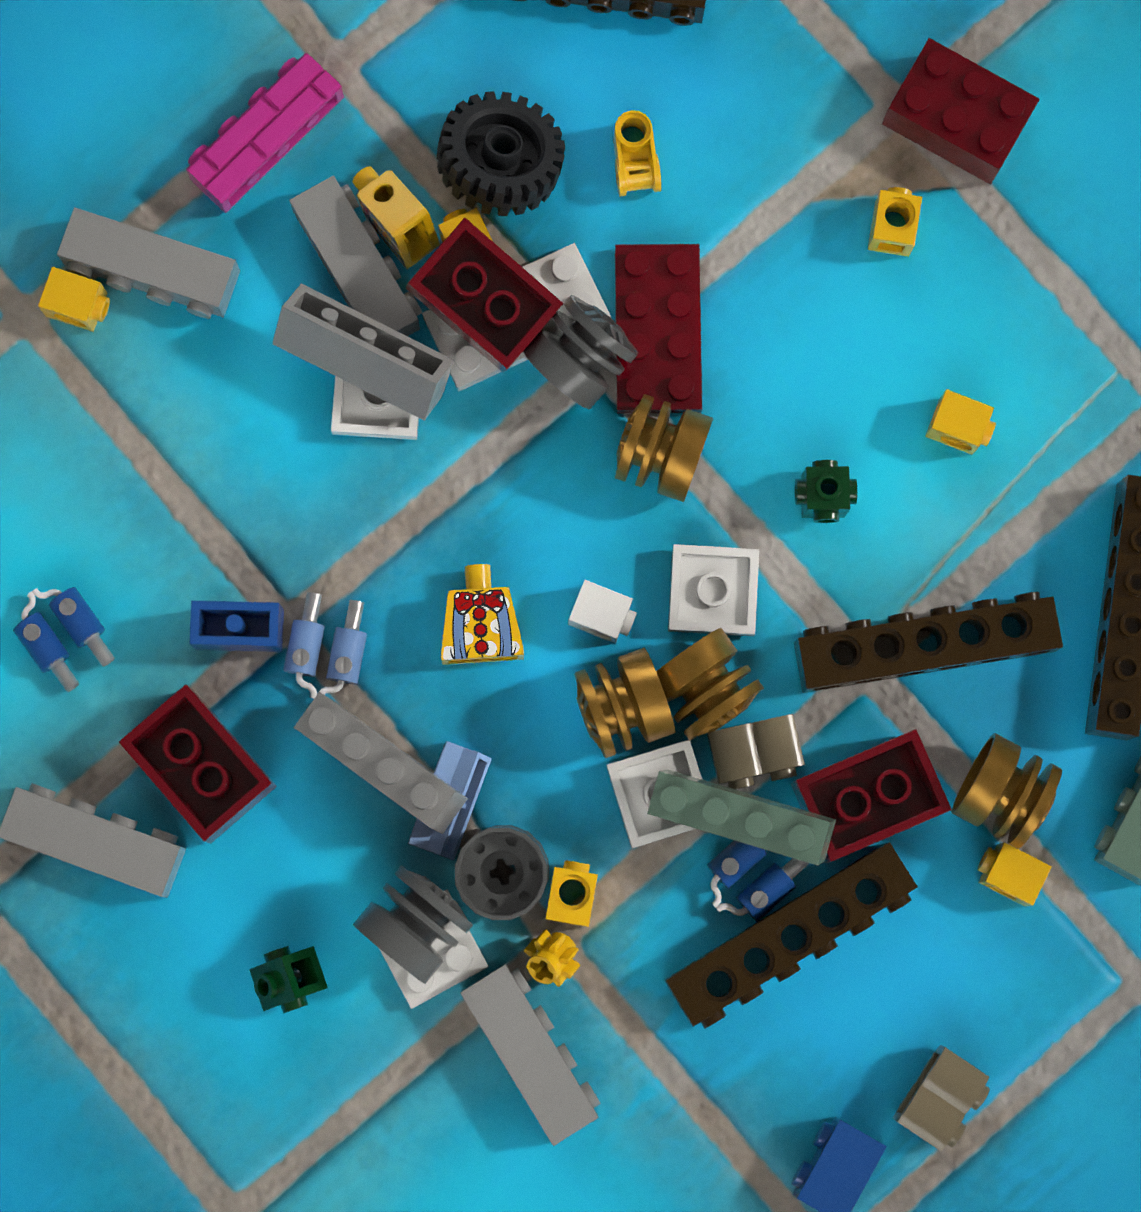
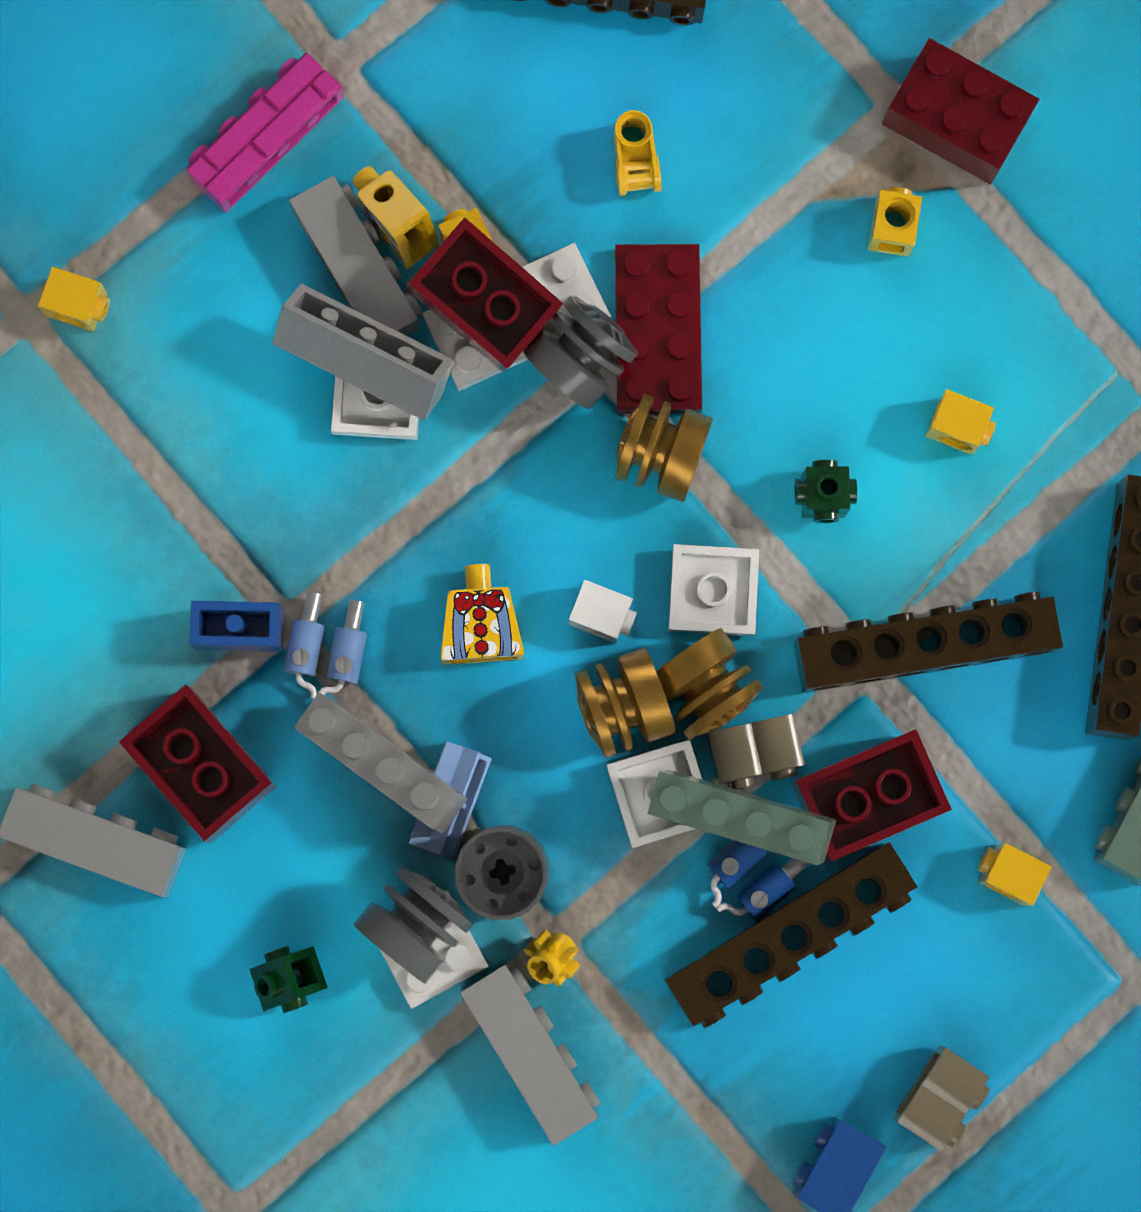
(78, 622): blue piece -> none
(148, 263): light grey brick -> none
(500, 153): black wheel -> none
(564, 913): yellow brick -> none
(1007, 791): pearl gold wheel -> none

